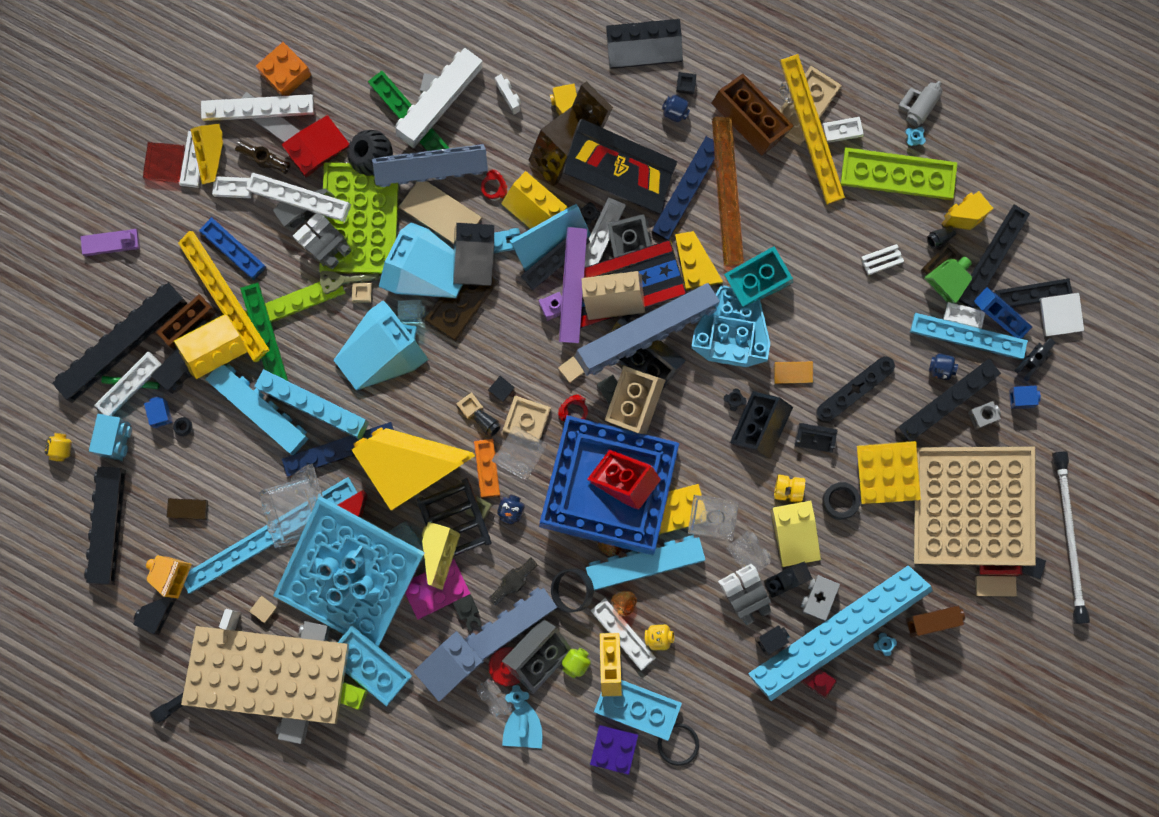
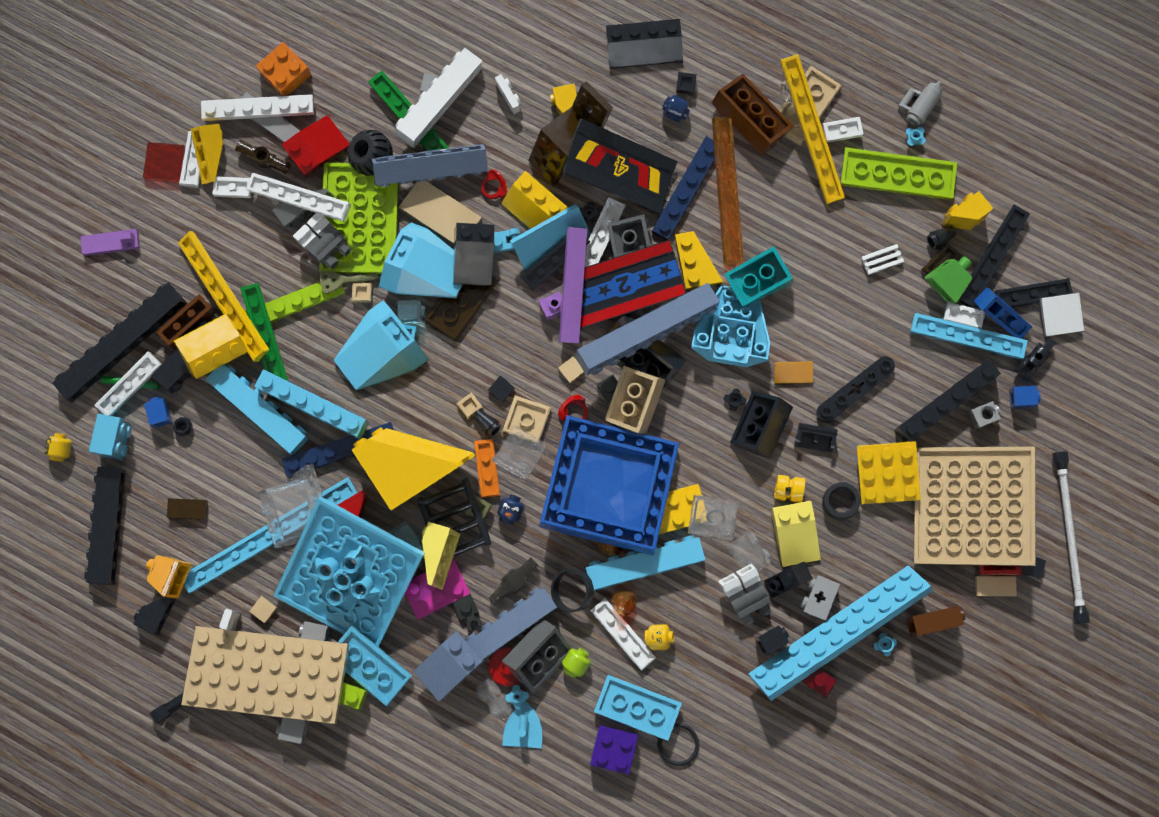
(232, 248): blue tile -> none
(610, 664): yellow slope -> none
(613, 295): tan slope -> none
(625, 478): red slope -> none
(943, 366): dark blue head -> none

